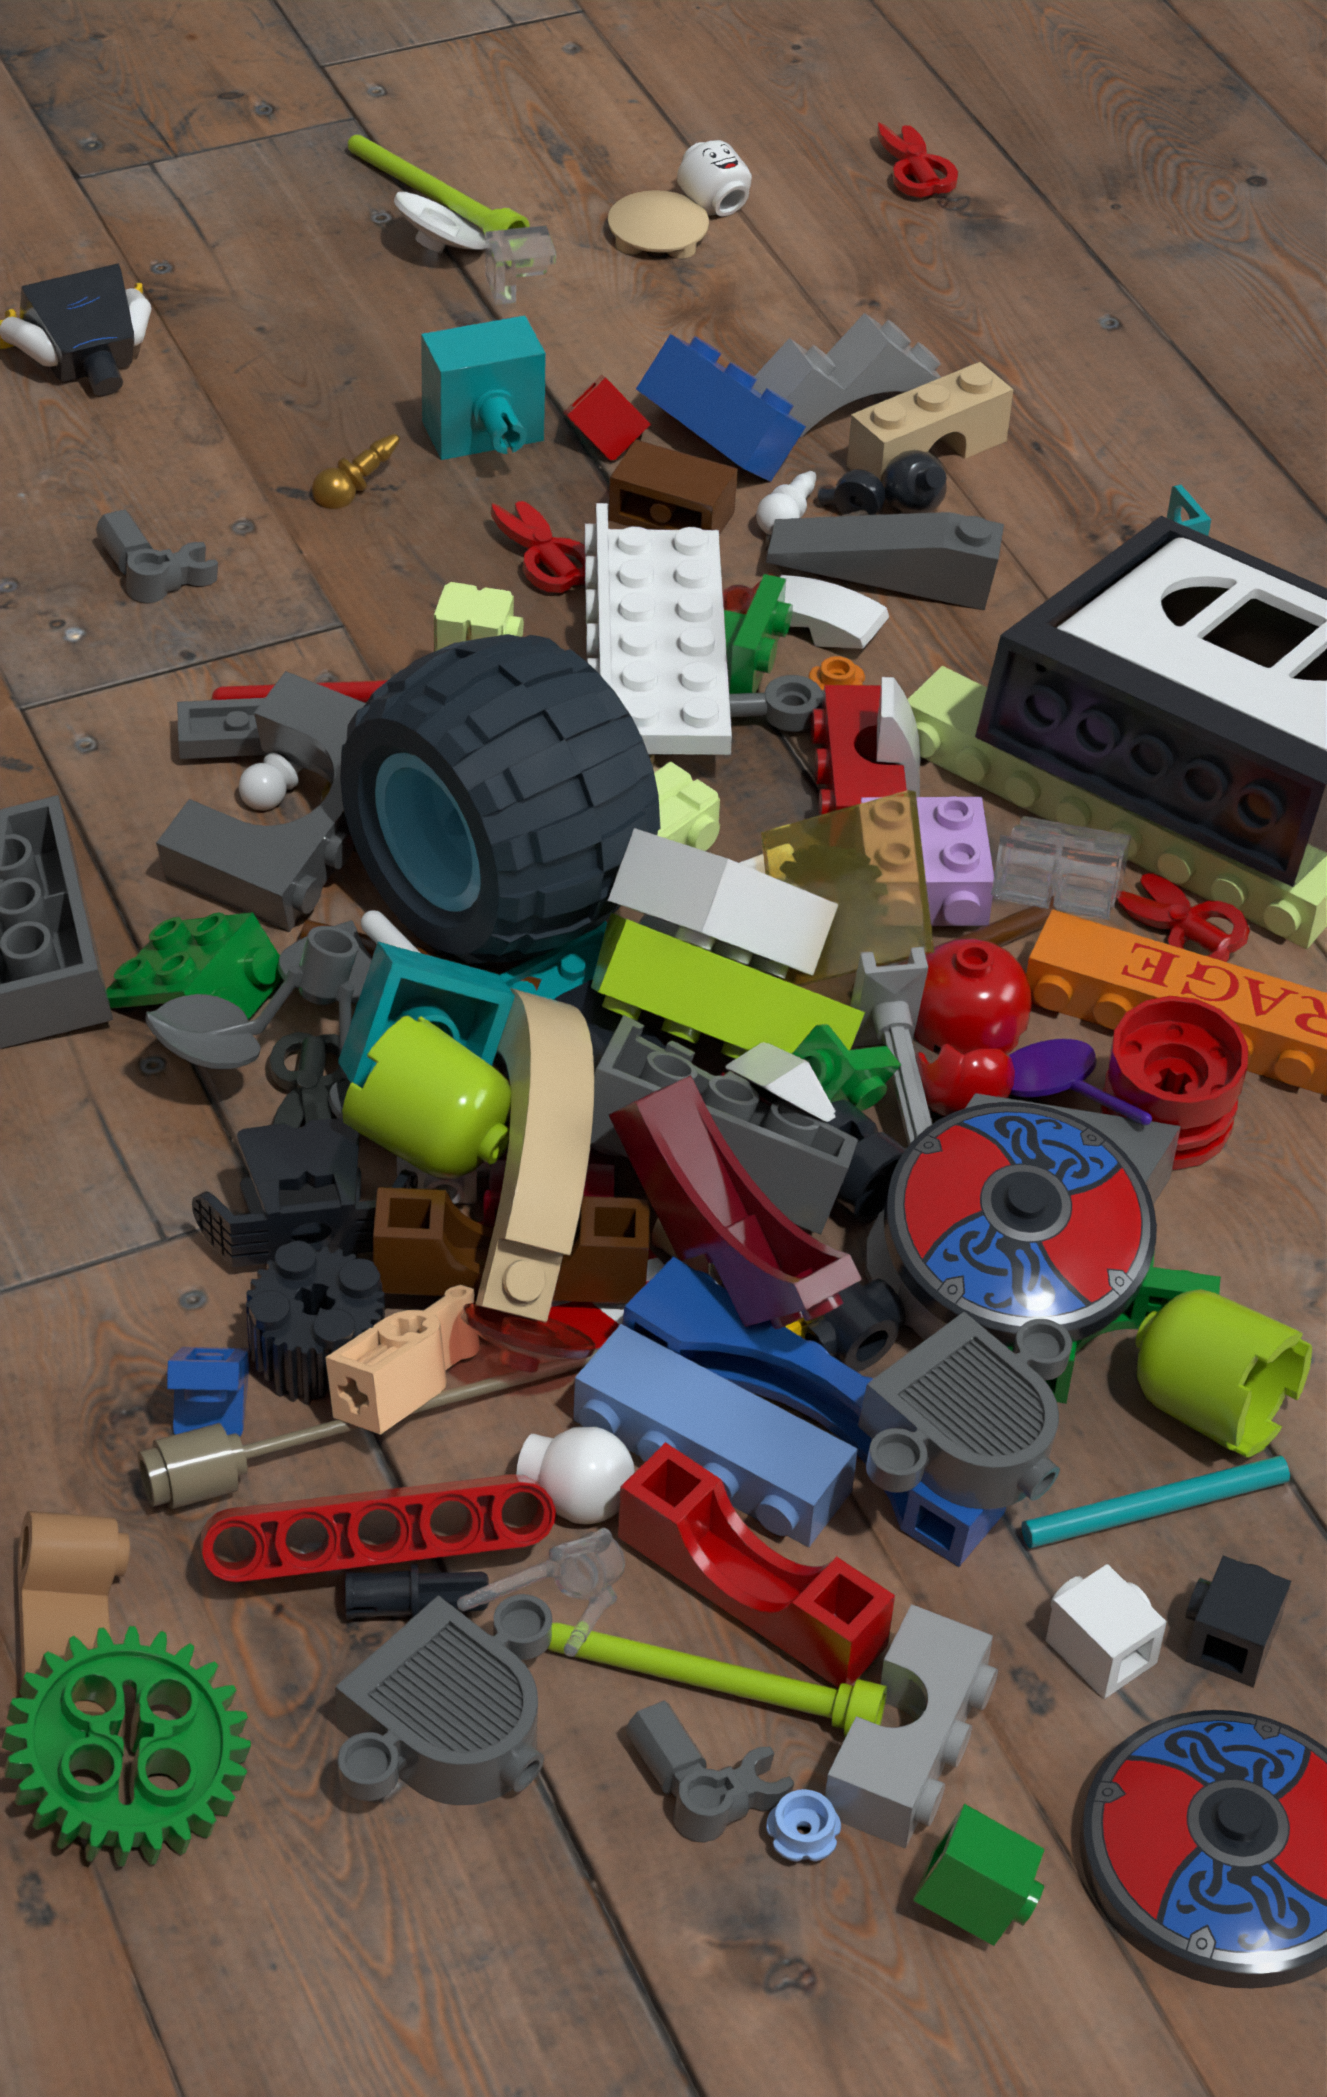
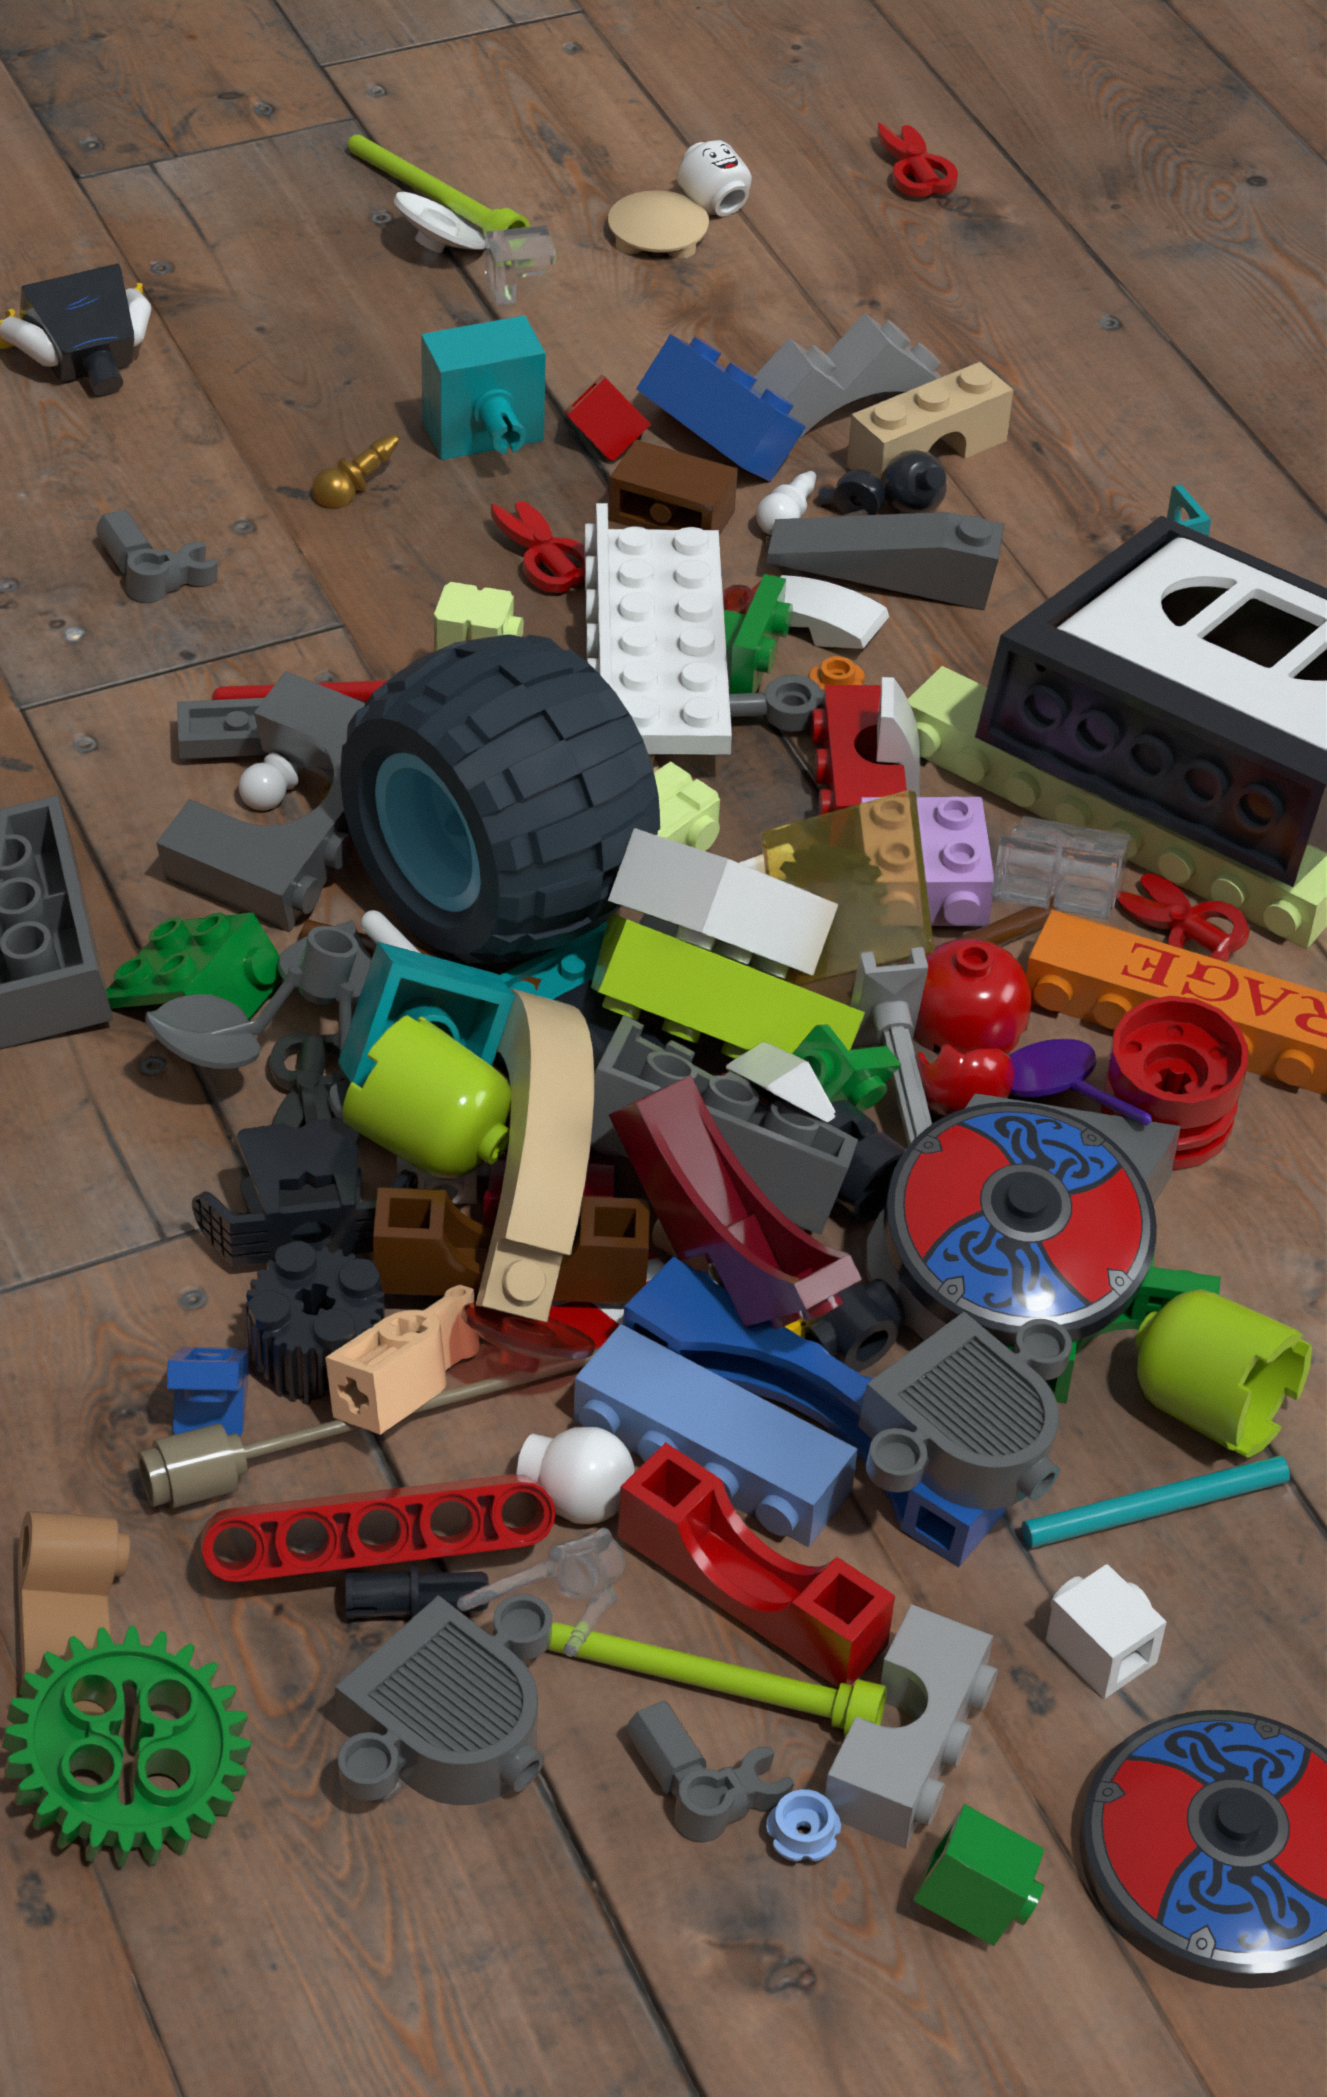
(1235, 1619): black brick -> none

